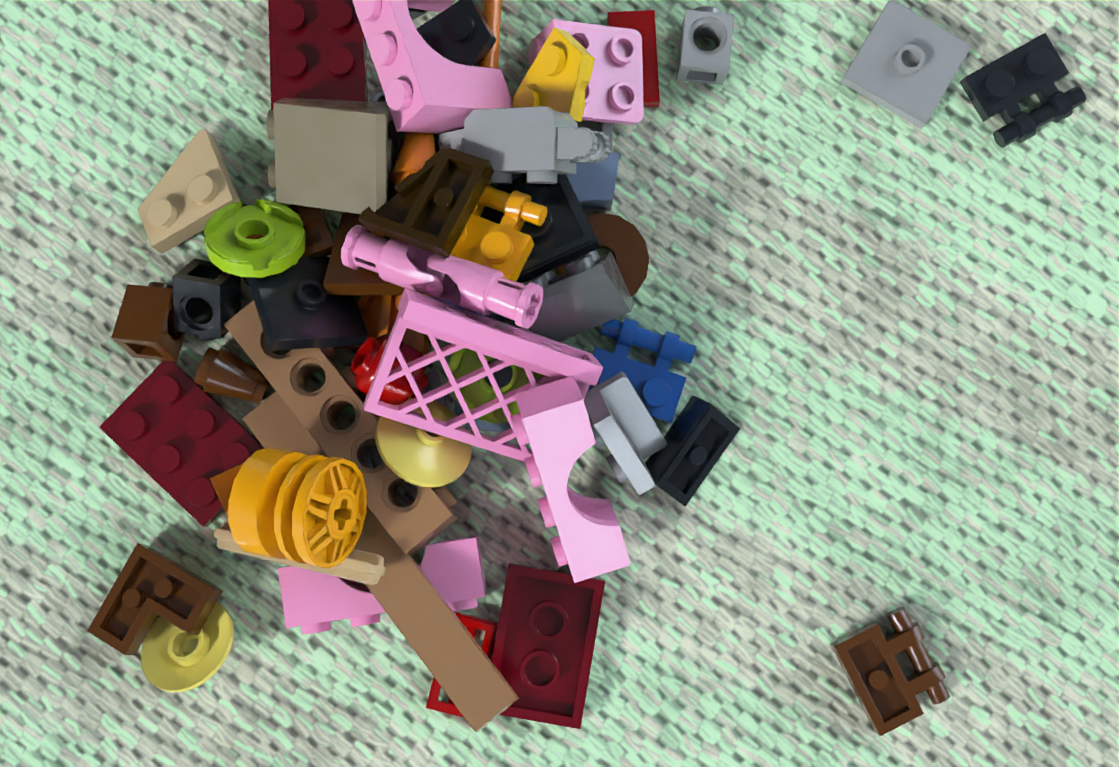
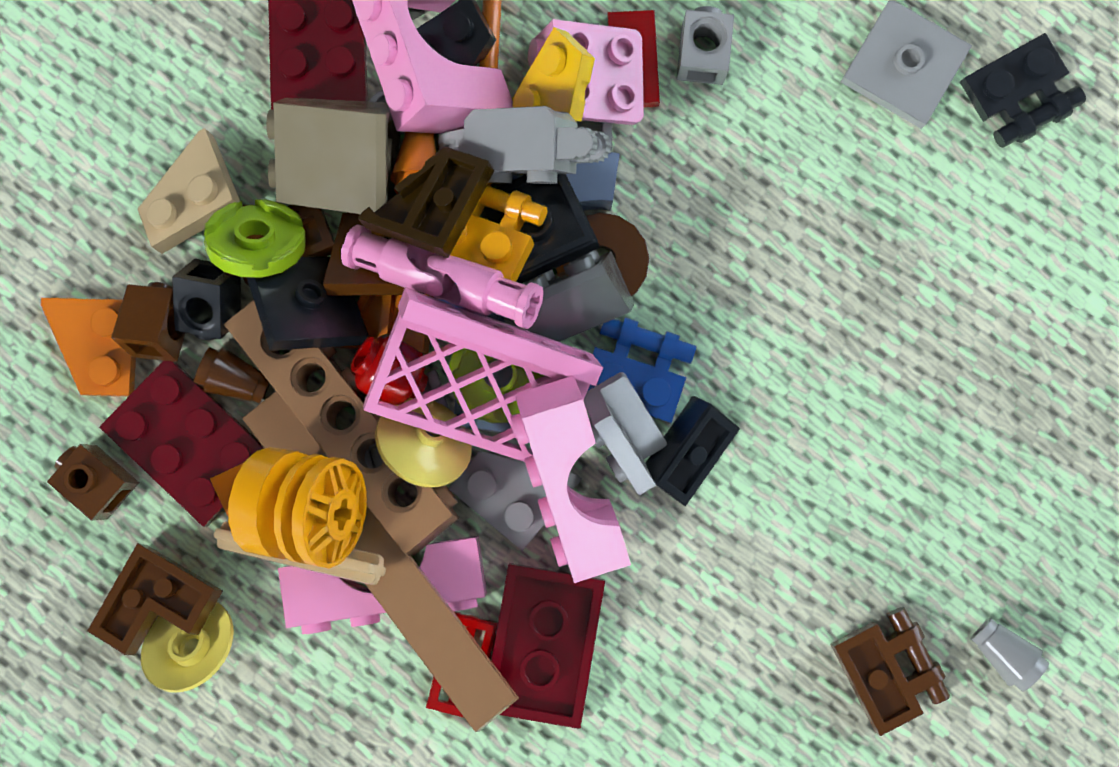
(84, 337): none -> orange wing
(92, 481): none -> reddish brown brick
(504, 495): none -> light grey wing
(1010, 655): none -> light grey cone

